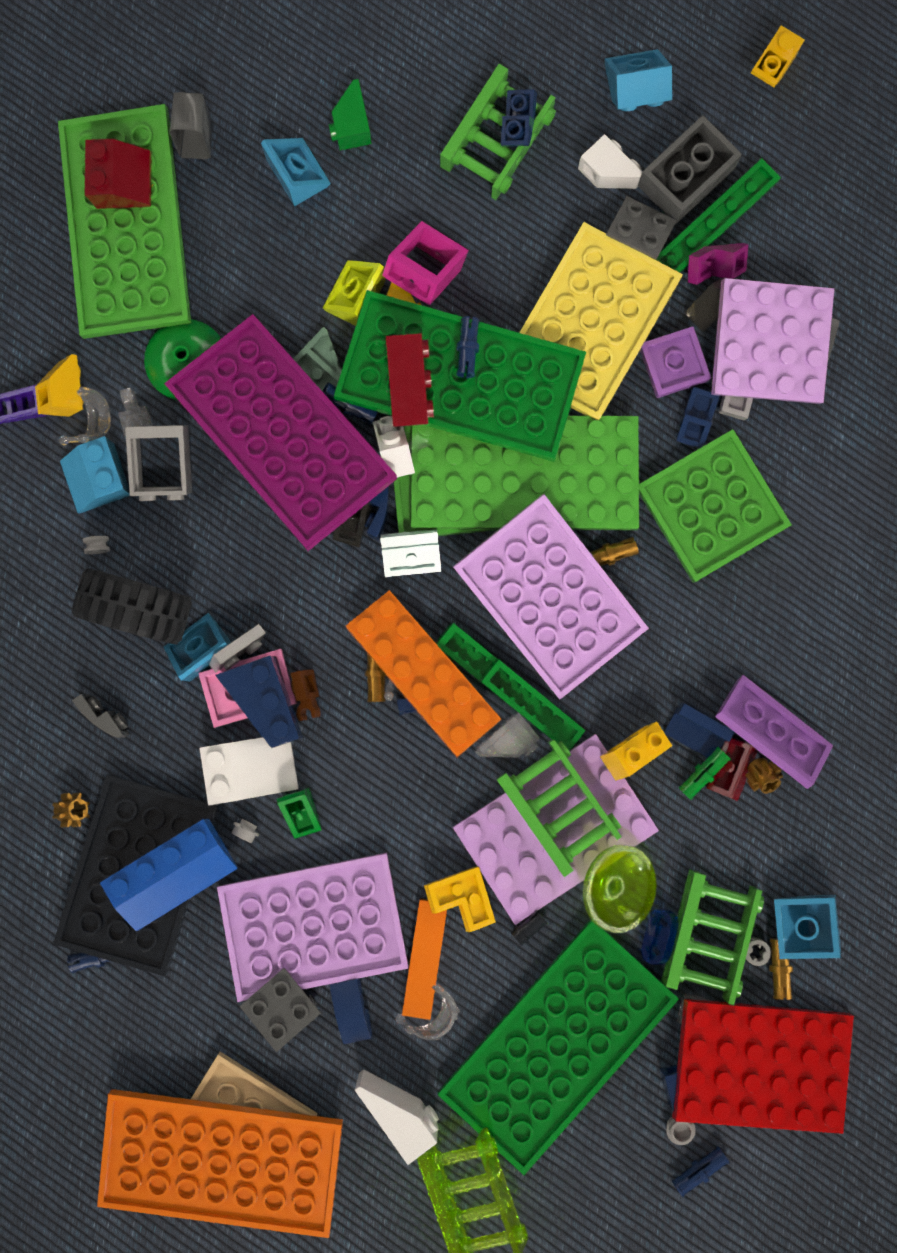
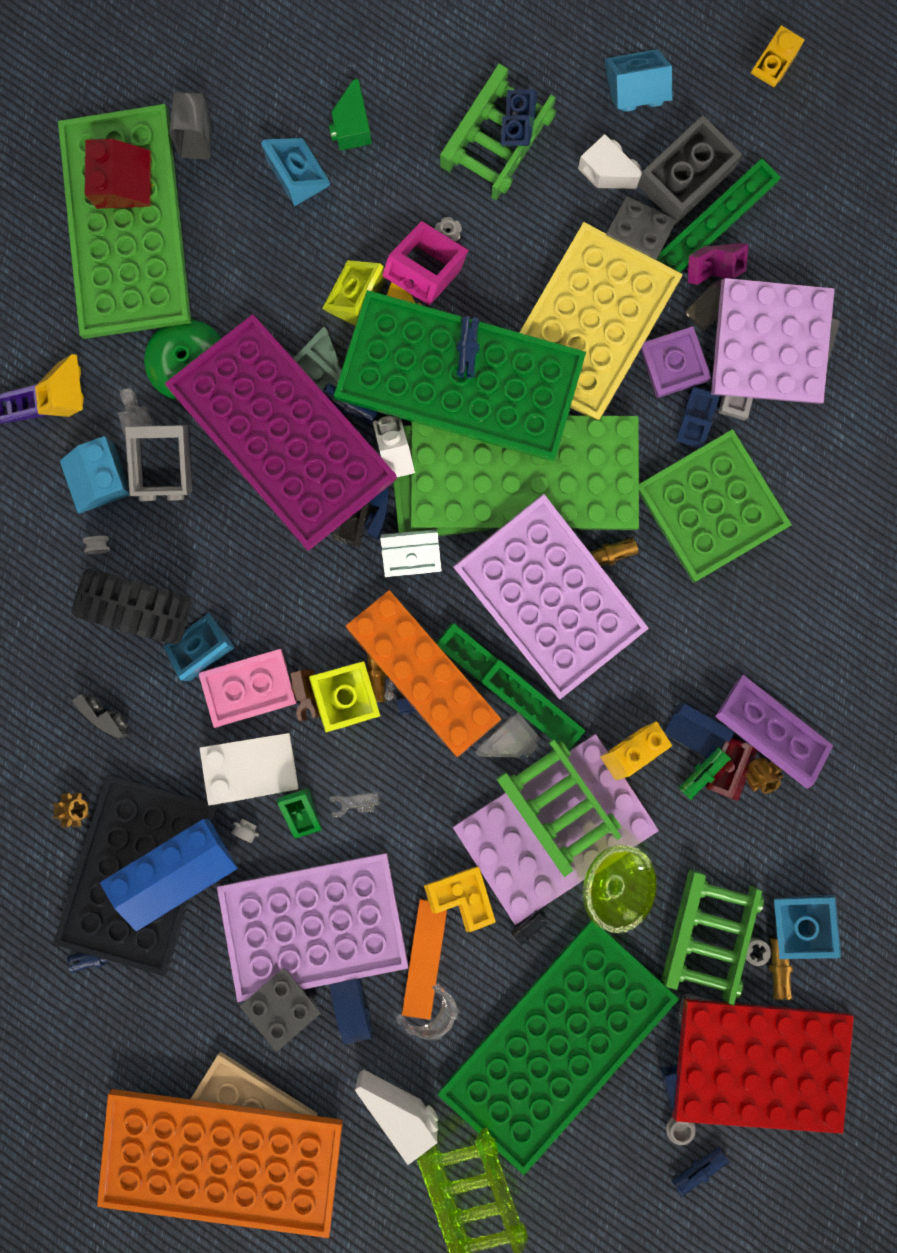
(98, 417): clear helmet -> none
(229, 655): light grey plate -> none
(263, 699): dark blue wedge -> none
(344, 696): none -> neon yellow slope
(363, 802): none -> clear plate
(409, 379): dark red wedge -> none
(455, 227): none -> light grey plate
(659, 936): clear blue beam -> none

